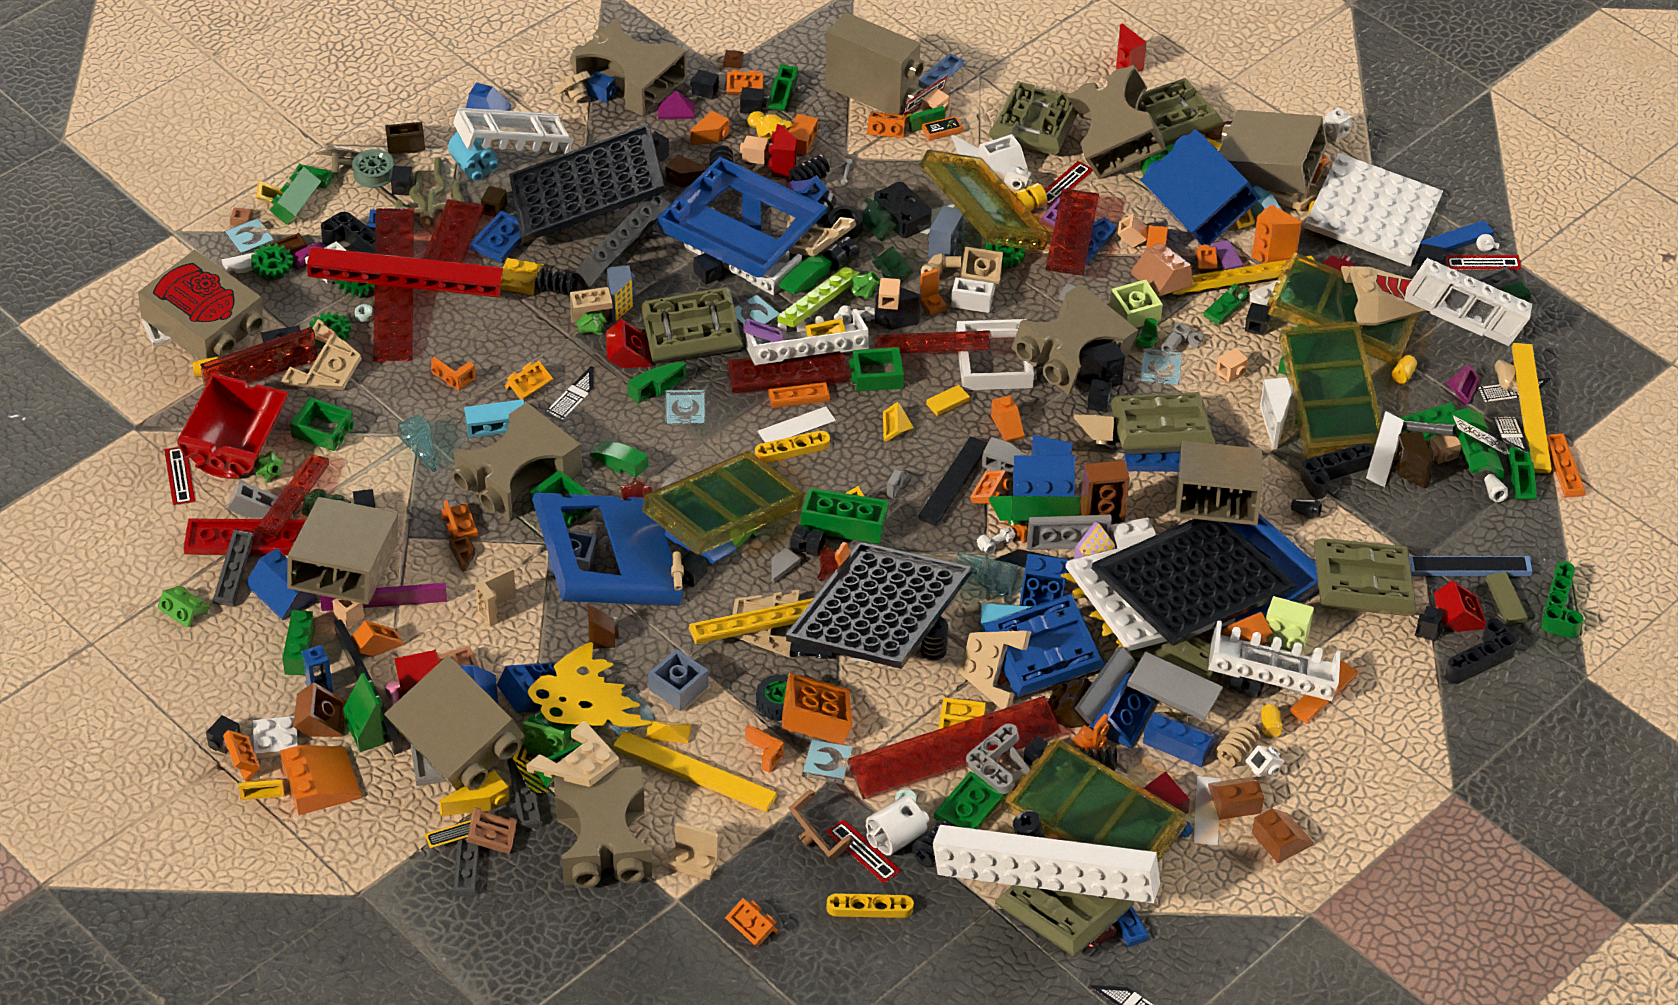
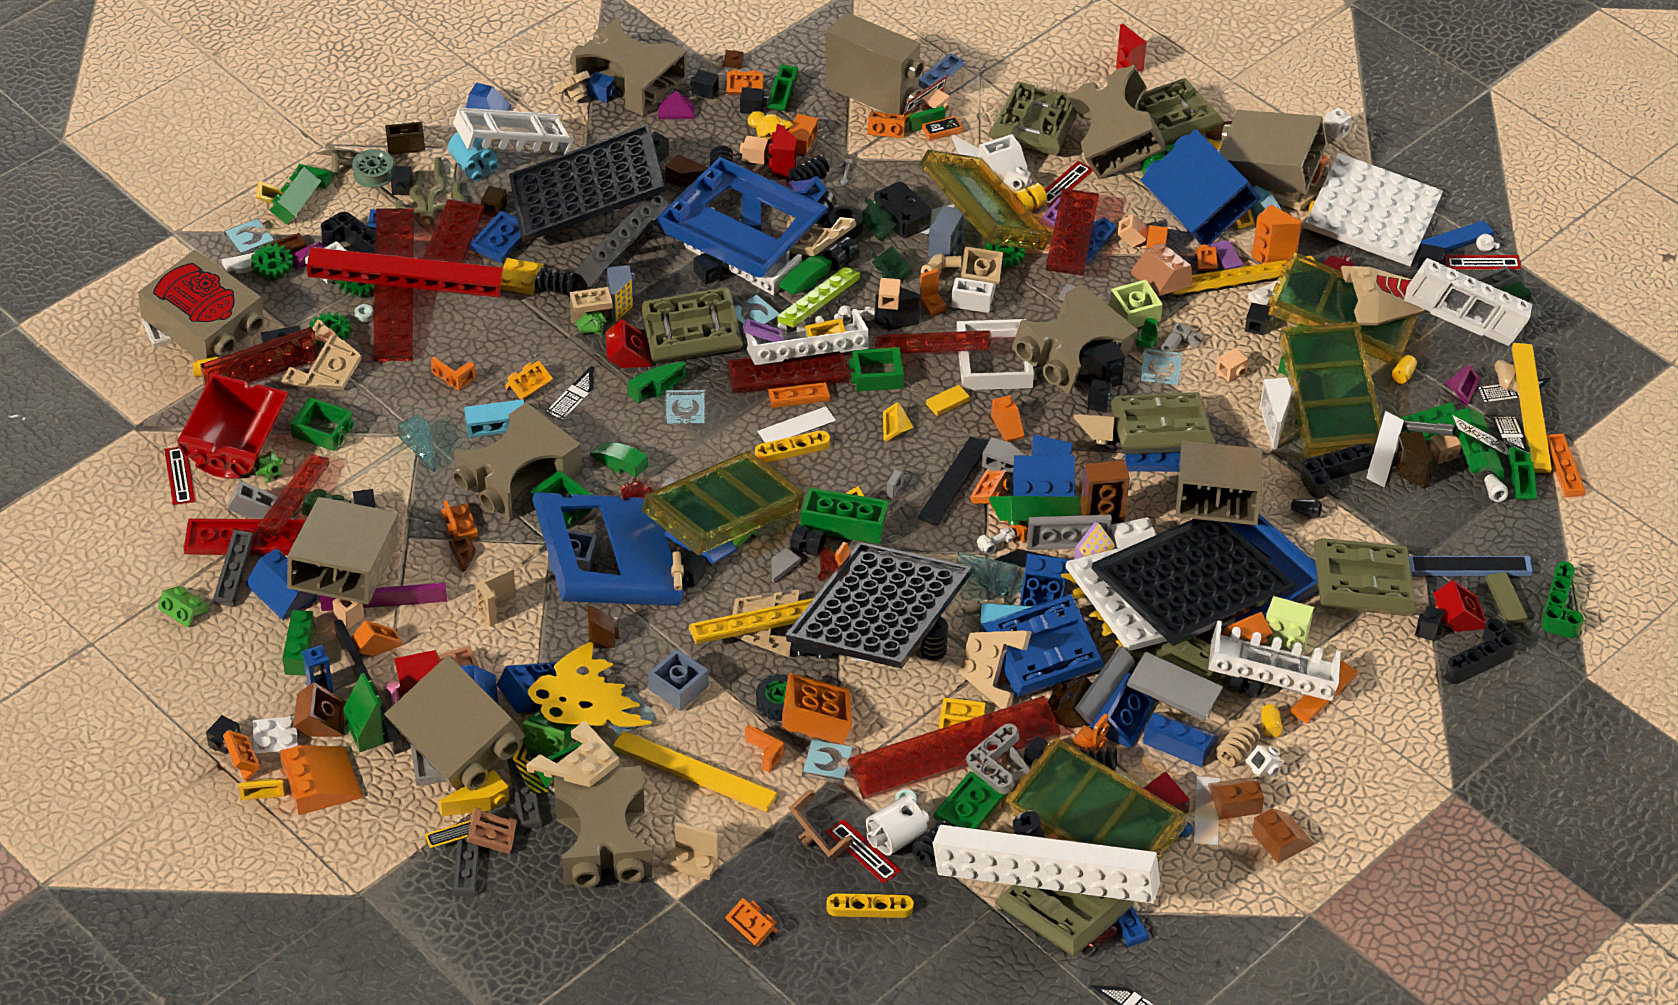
(240, 216): nougat tile -> none
(668, 731): yellow slope -> none
(710, 129): orange slope -> none
(865, 285): bright green rock -> none
(1226, 305): green hinge -> none

